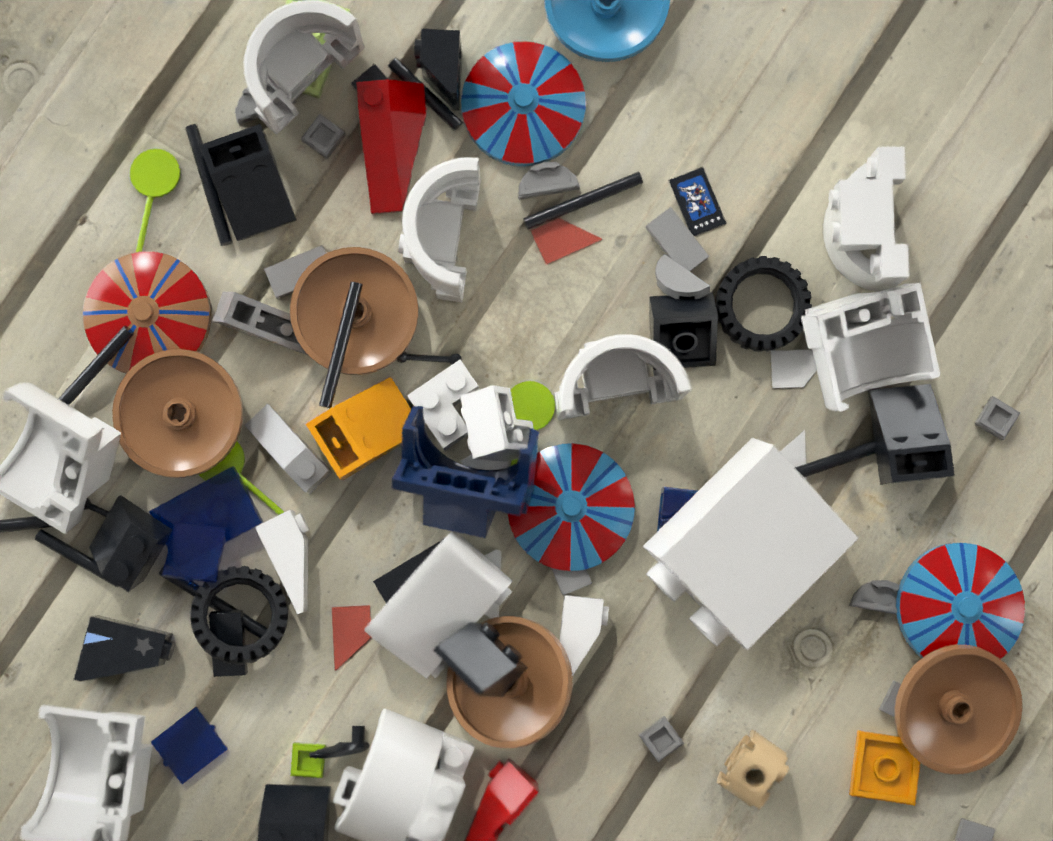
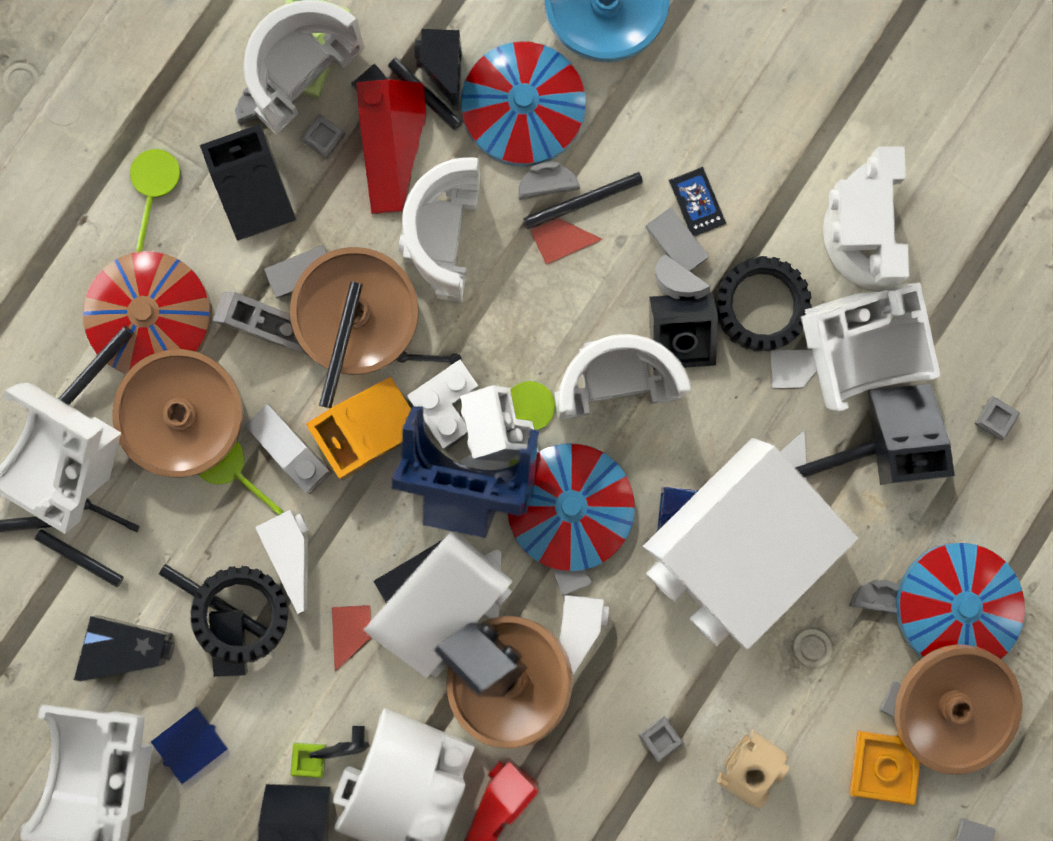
(128, 544): black slope -> none
(195, 552): clear blue piece -> none
(210, 191): black bar -> none
(215, 502): clear blue tile -> none

